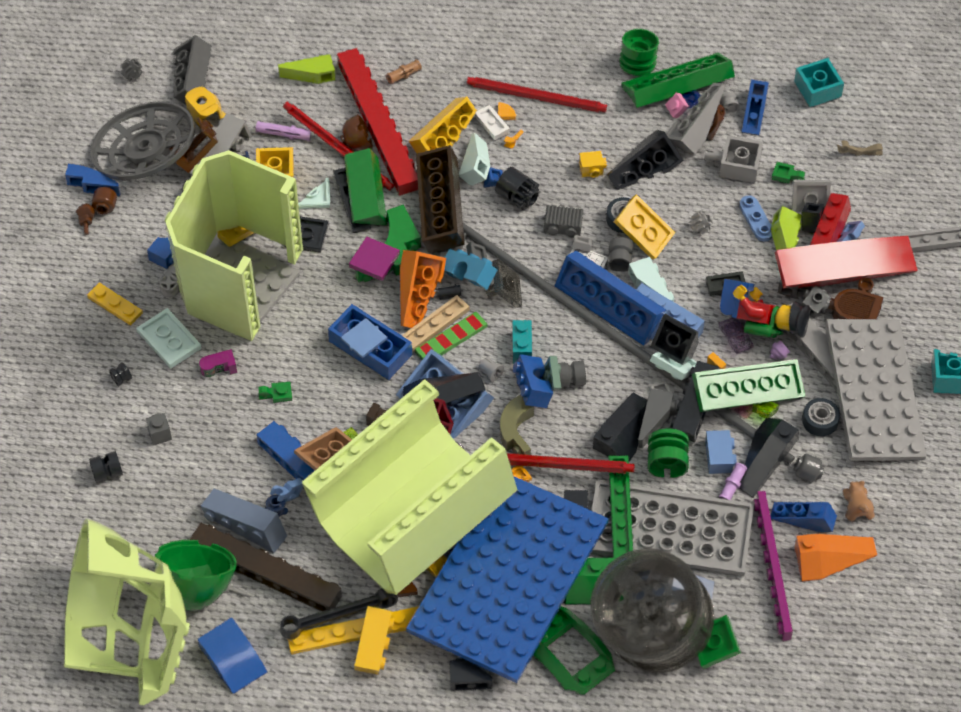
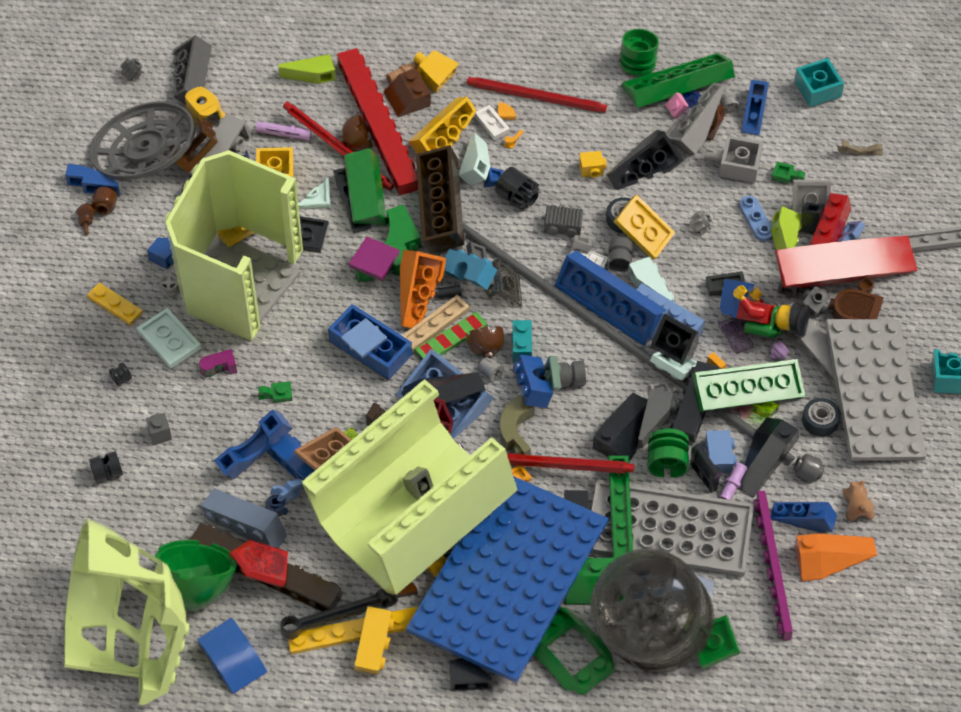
(239, 458): none -> blue arch
(262, 562): none -> red tile
(408, 93): none -> reddish brown slope
(418, 482): none -> dark grey slope
(435, 69): none -> yellow torso
(485, 341): none -> reddish brown cylinder
(705, 468): none -> black plate

